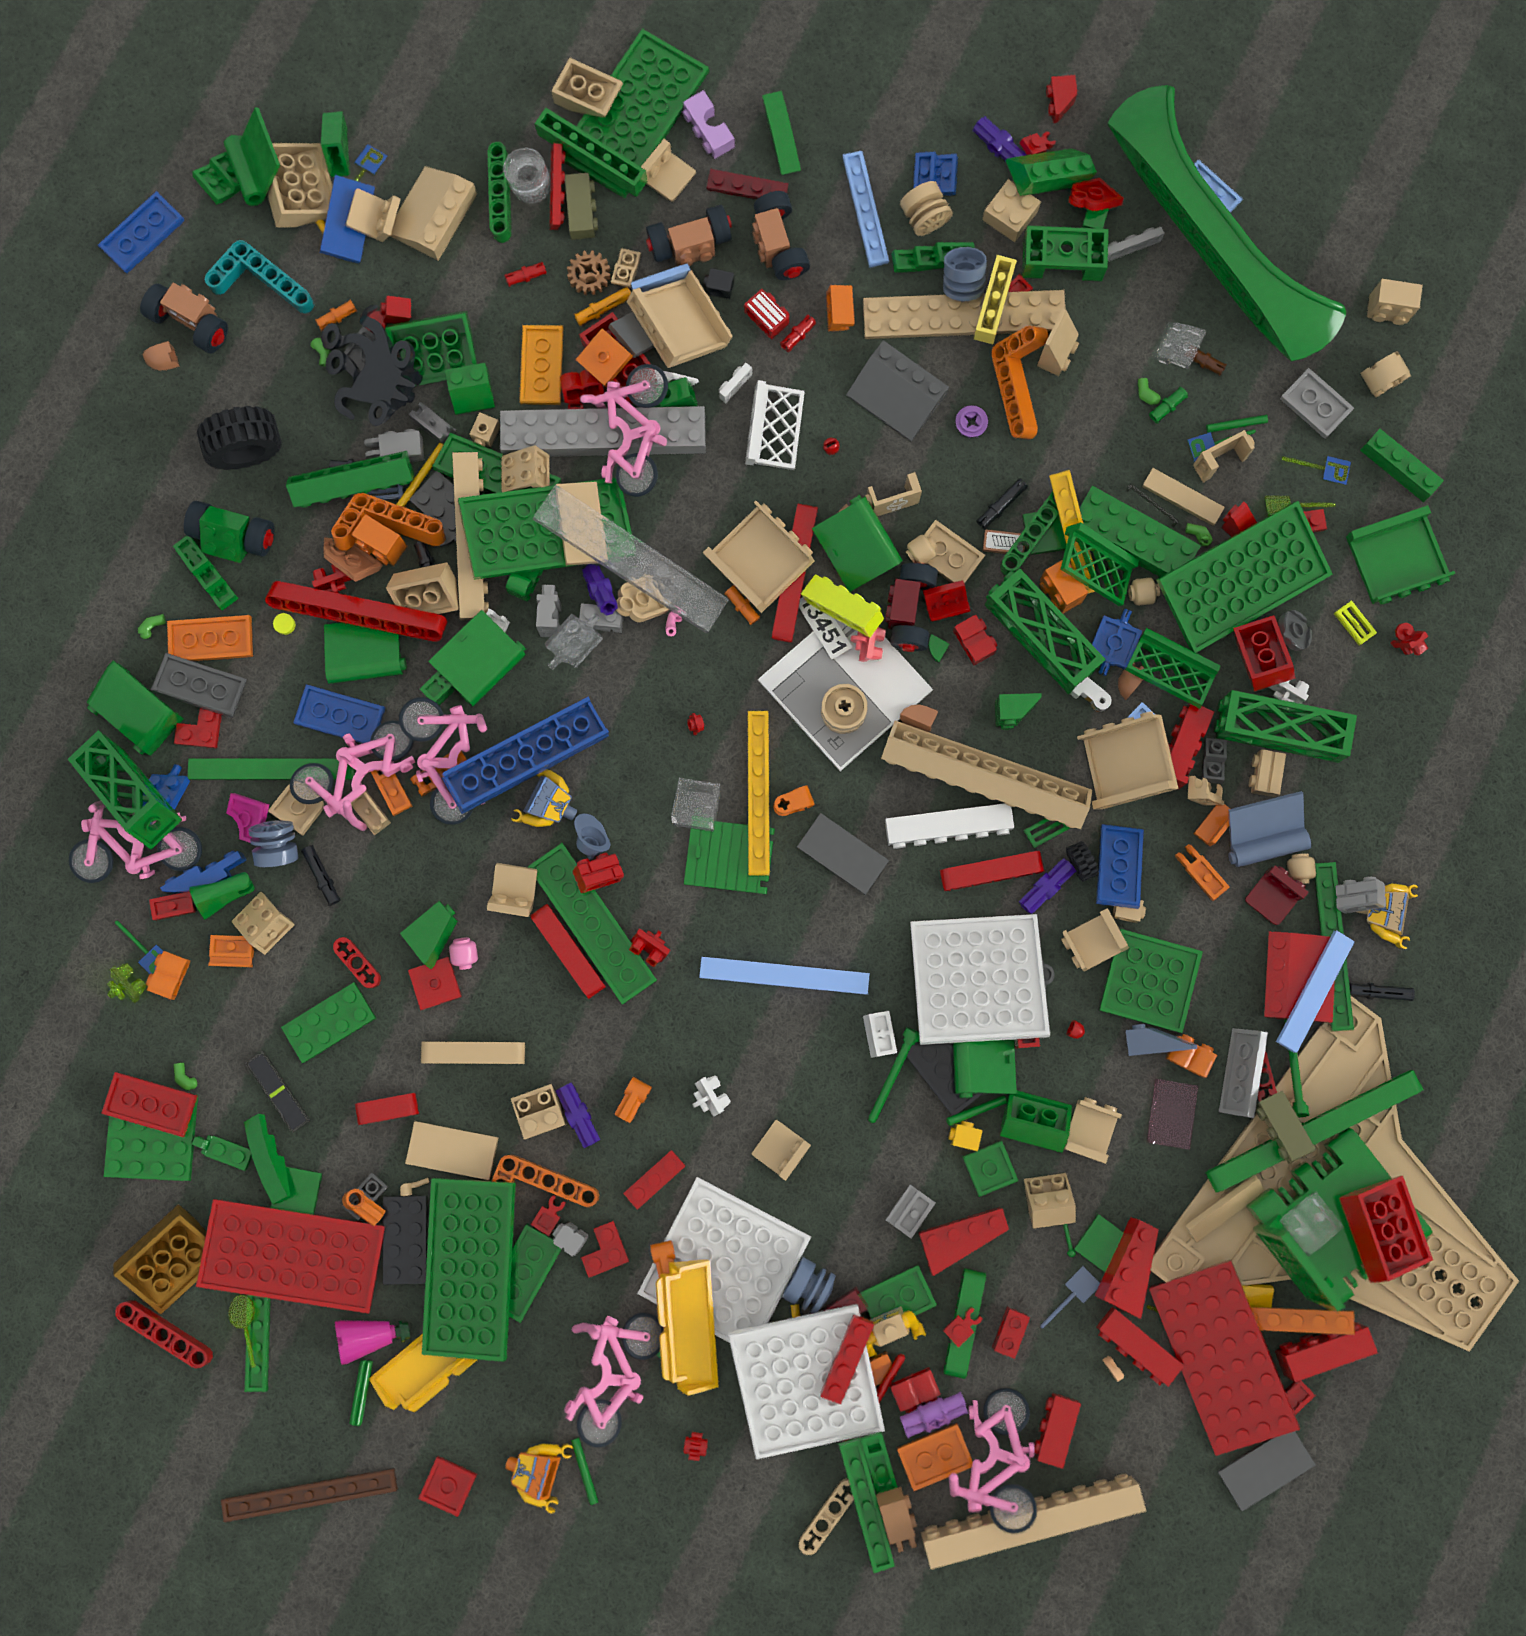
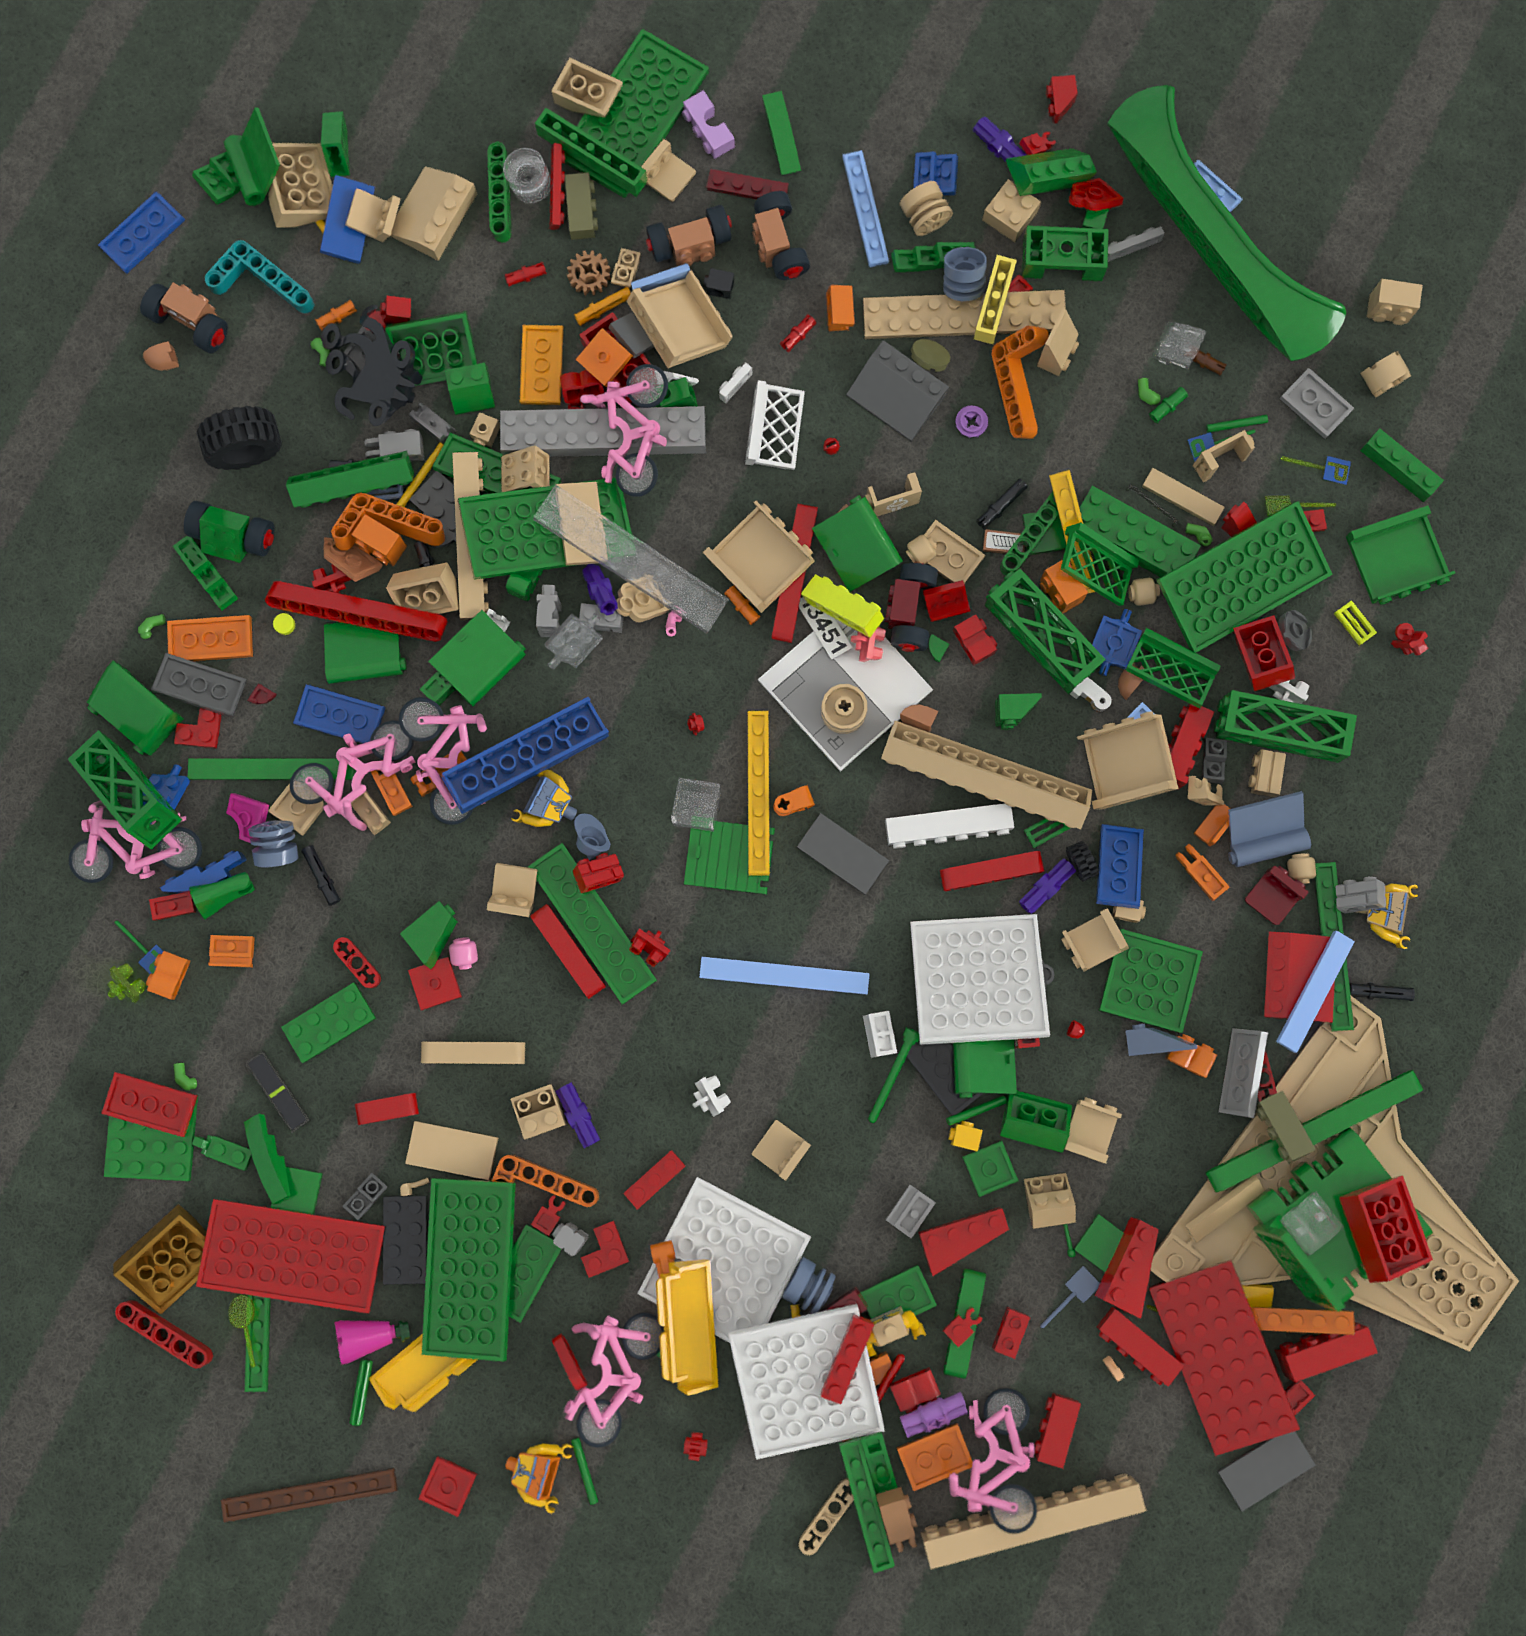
(261, 695): none -> dark red tile
(262, 923): tan bracket -> none
(365, 1208): orange piece -> none
(369, 160): piece -> none
(569, 1362): none -> red beam
(634, 1096): orange piece -> none
(766, 313): brick -> none
(930, 355): none -> olive tile
(1172, 1114): clear pink piece -> none
(1299, 1105): green piece -> none

